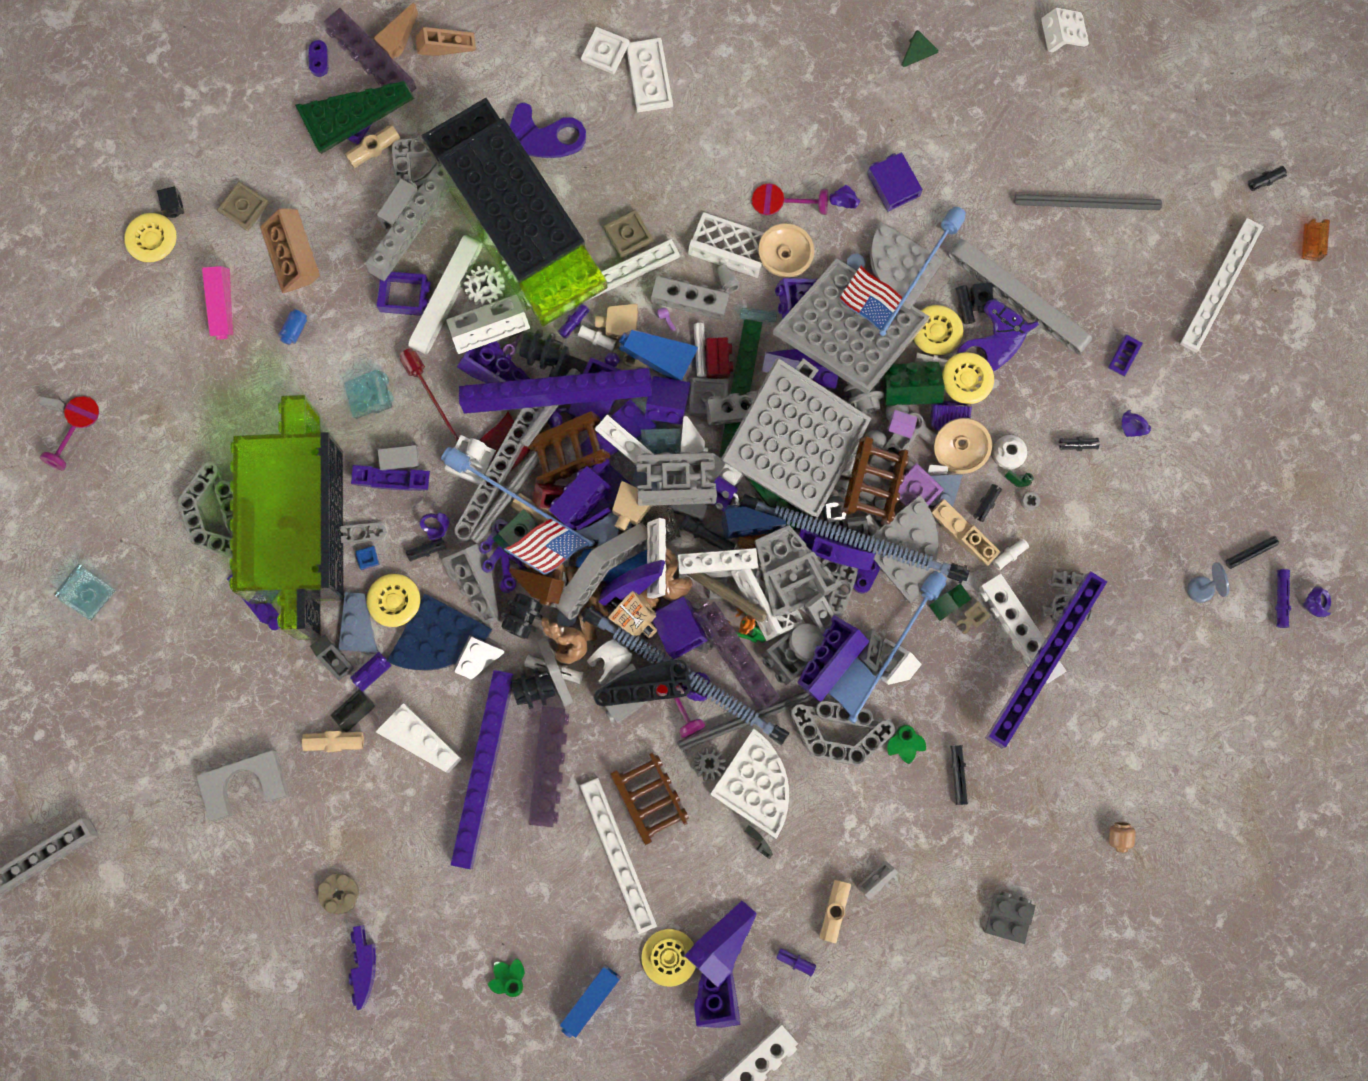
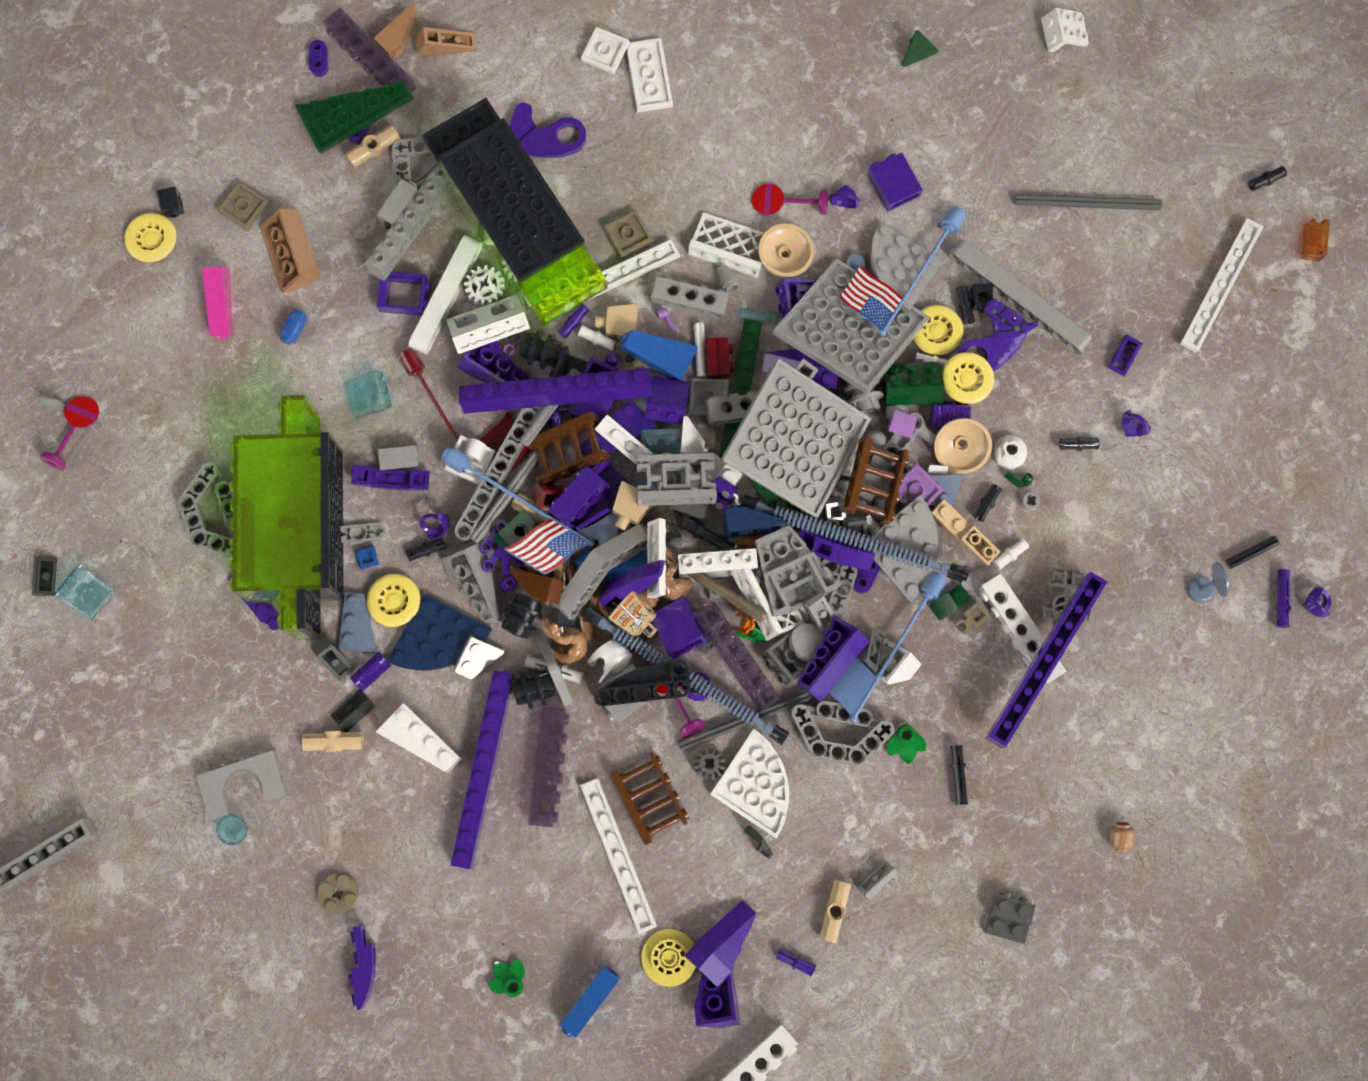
(44, 576): none -> pearl dark grey slope
(231, 830): none -> clear light blue hair

